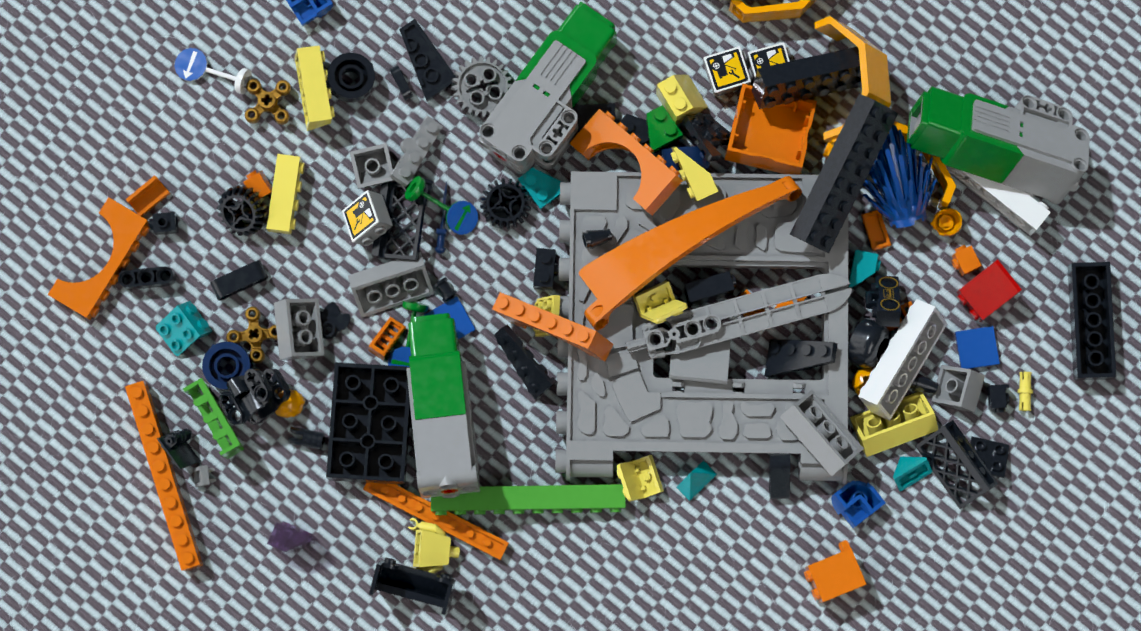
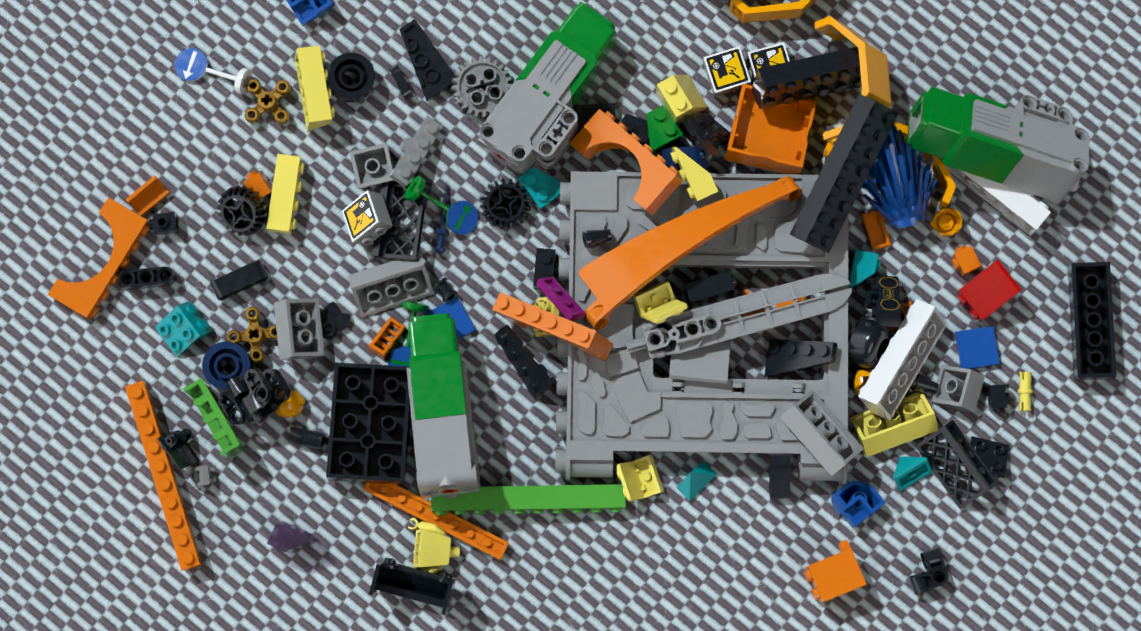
(561, 298): none -> magenta tile
(933, 562): none -> black piece

